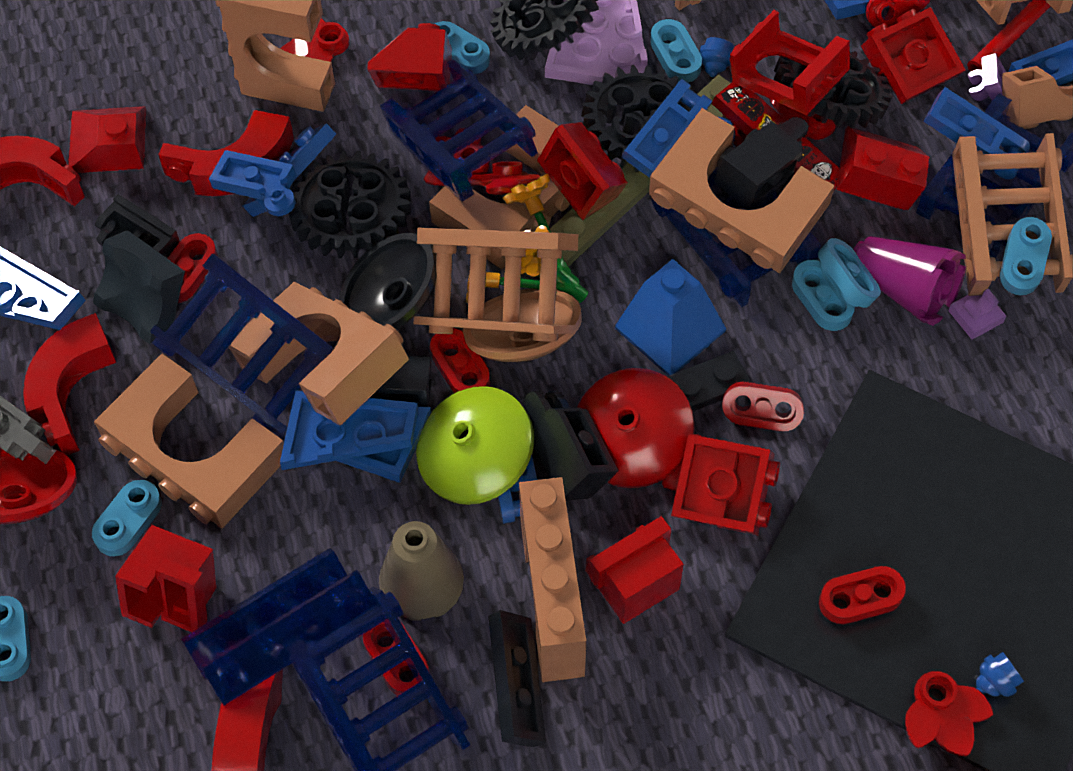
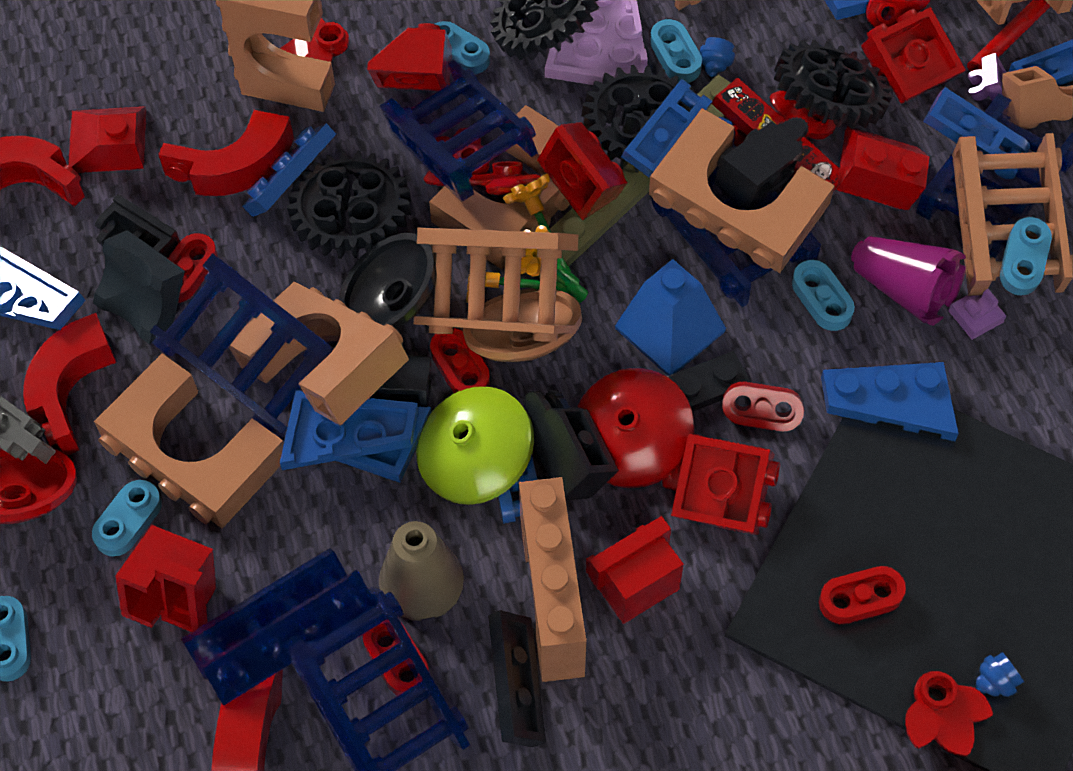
(256, 179): blue hinge -> none
(822, 72): red panel -> none
(849, 273): dark azure plate -> none
(895, 394): none -> blue wing

